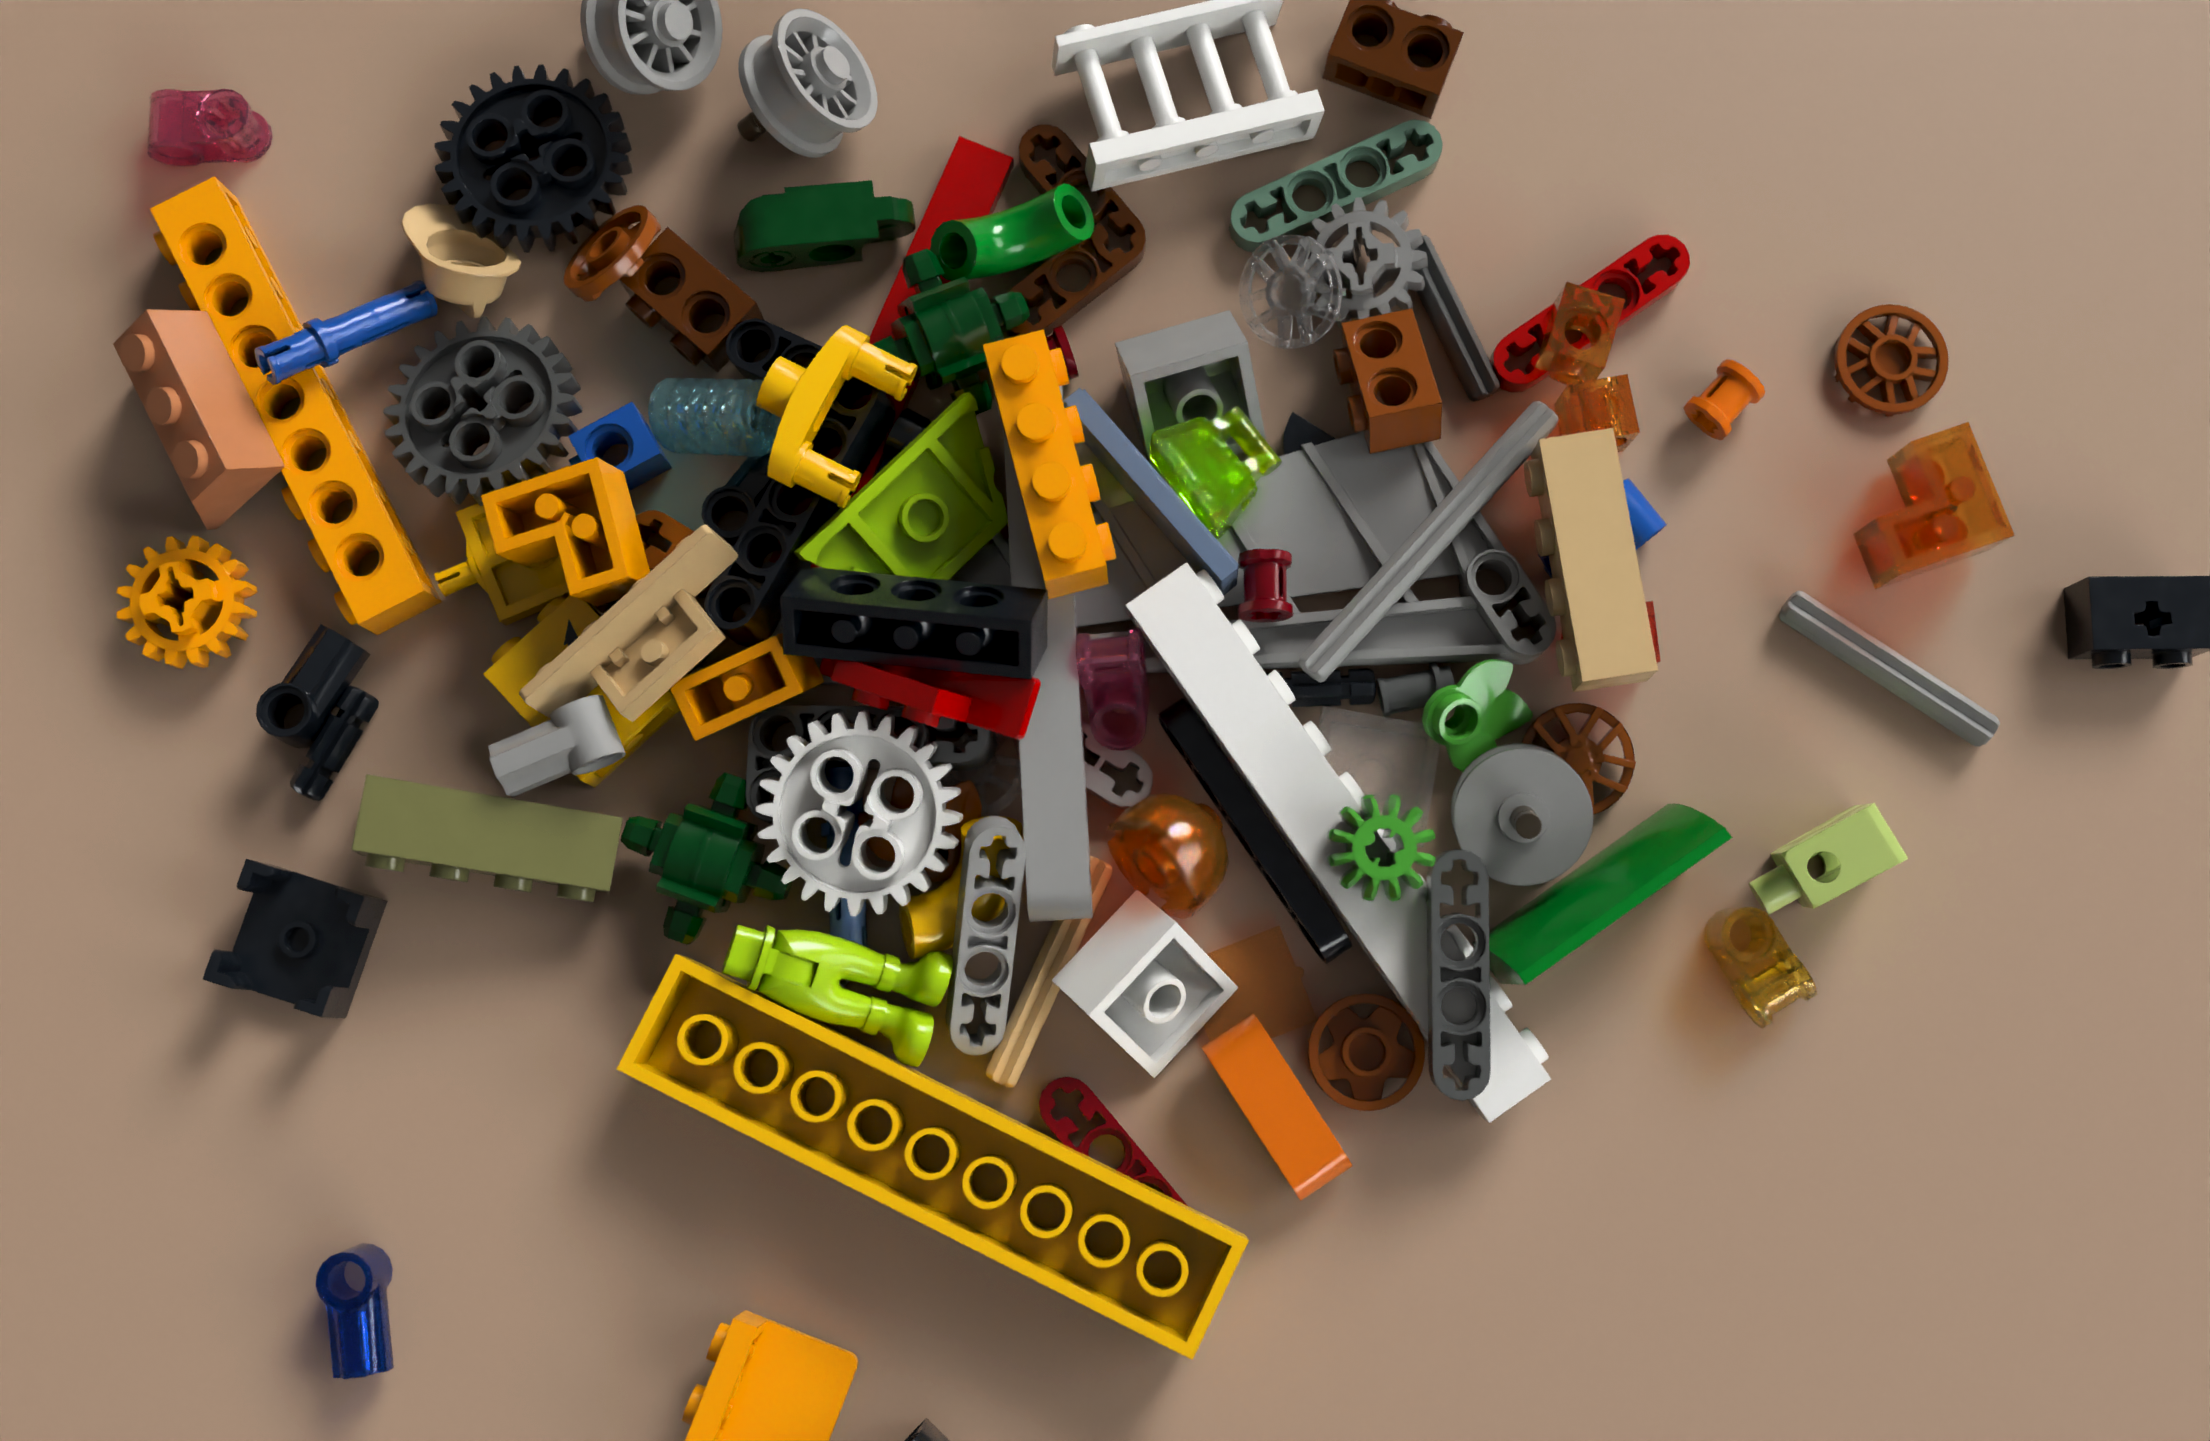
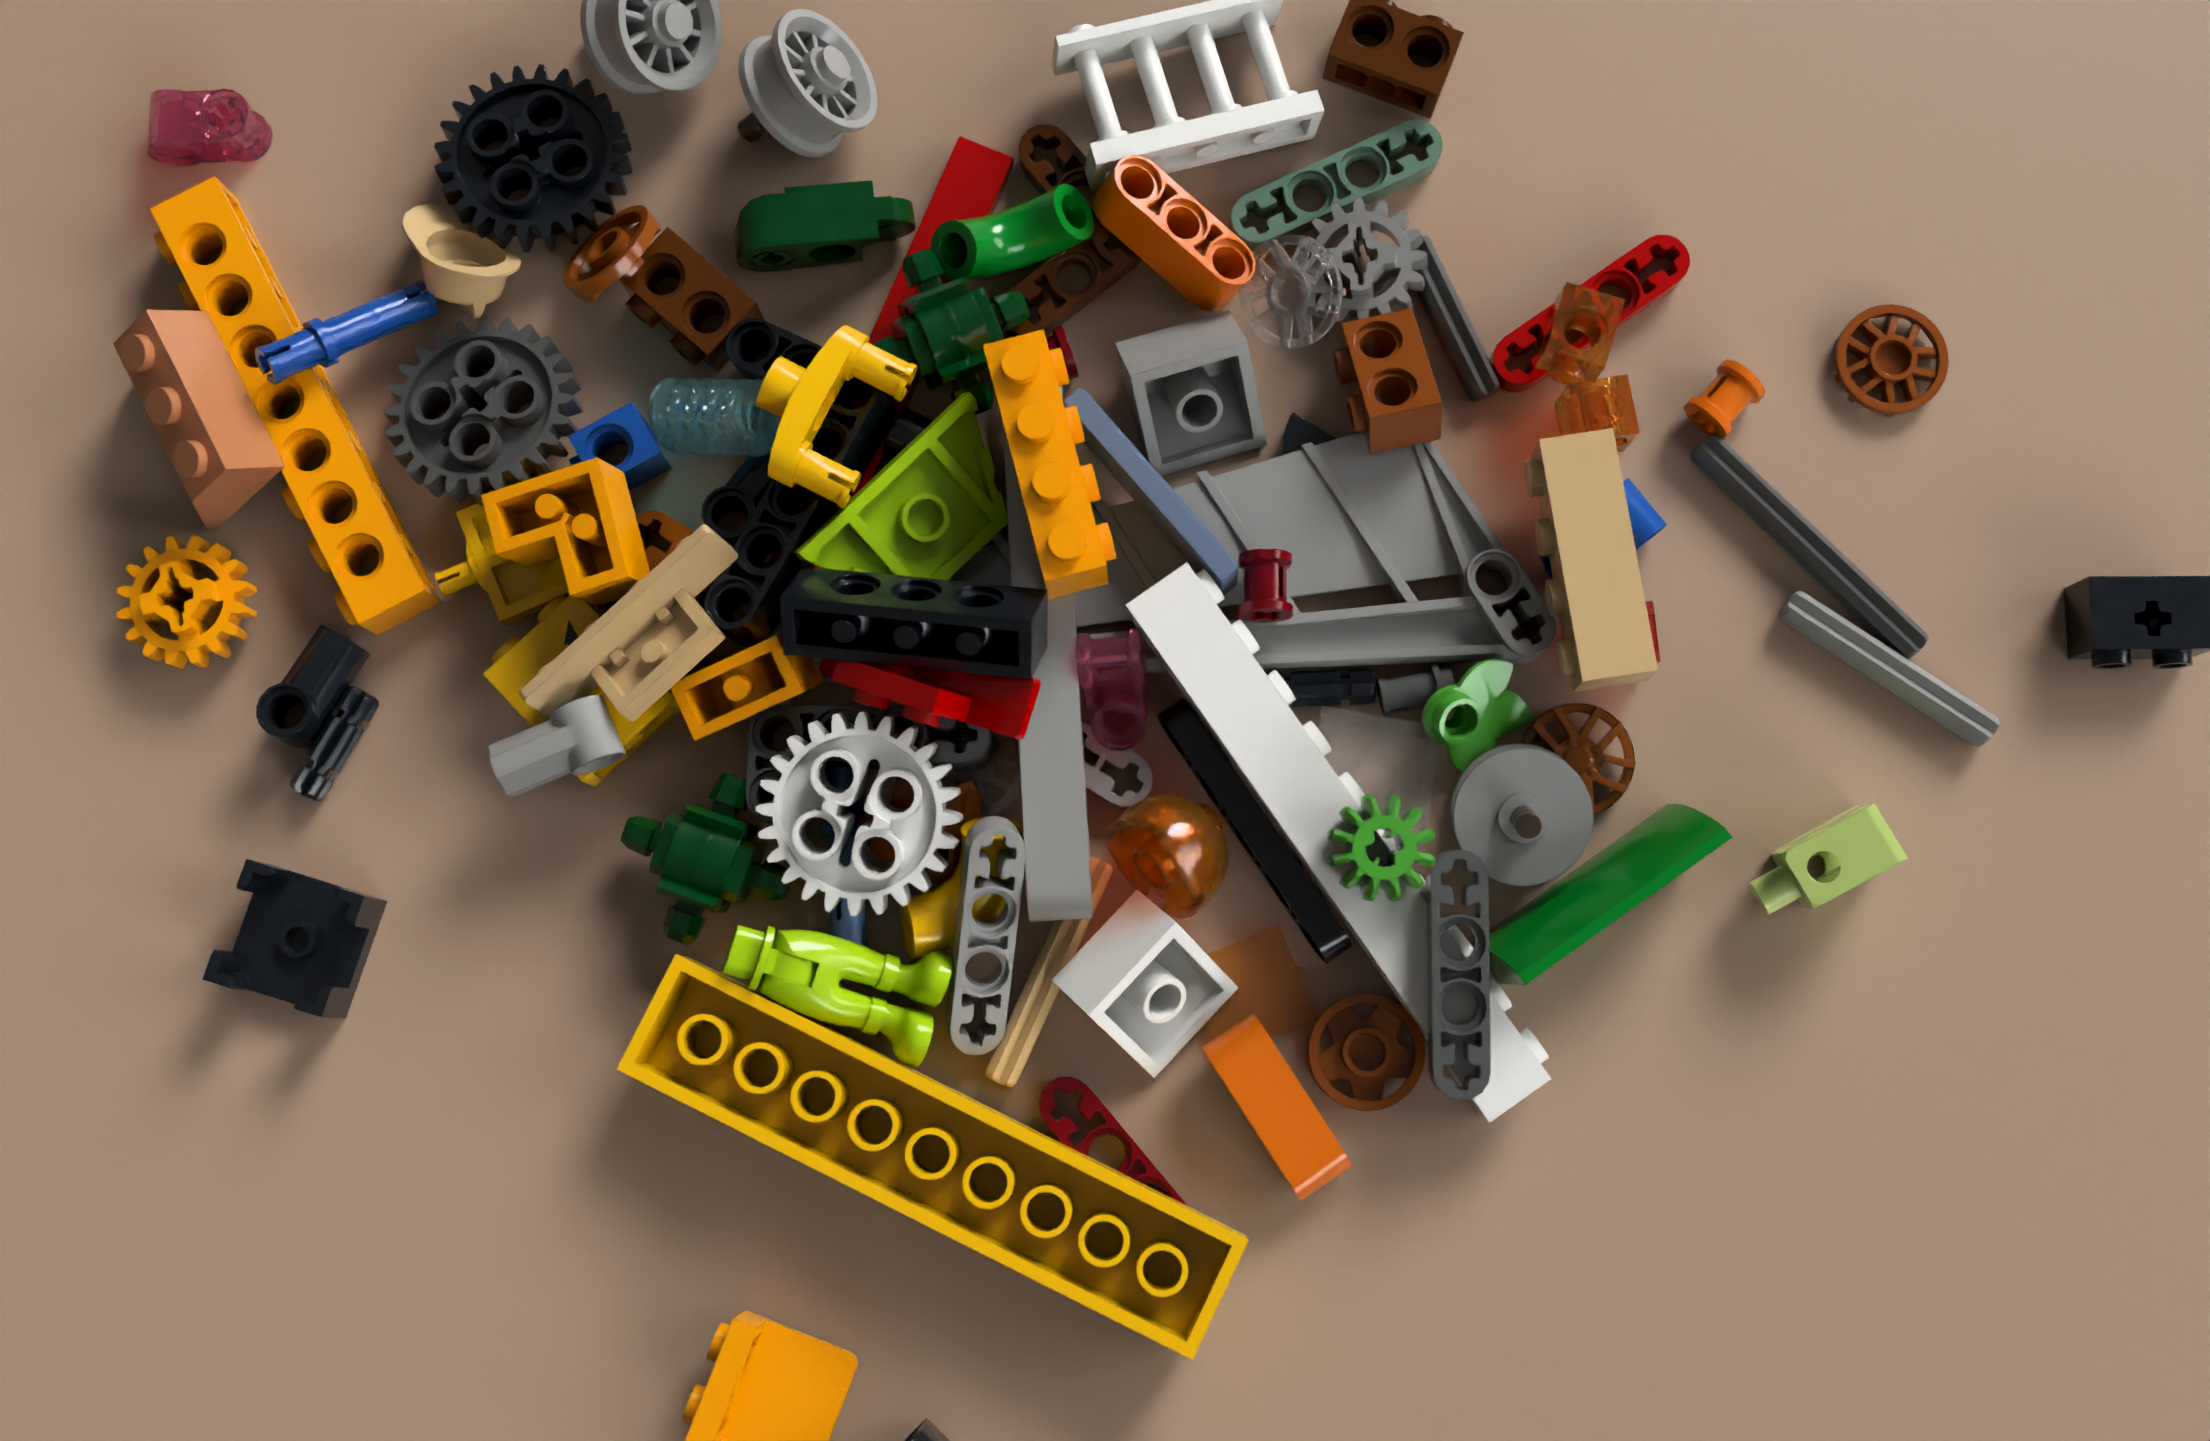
(358, 1318): clear blue piece -> none
(487, 836): olive wedge -> none
(1173, 233): none -> orange beam
(1207, 471): clear neon green piece -> none
(1427, 542): light grey axle -> none
(1764, 974): clear yellow piece -> none
(1809, 546): none -> dark grey axle
(1947, 513): clear orange brick -> none

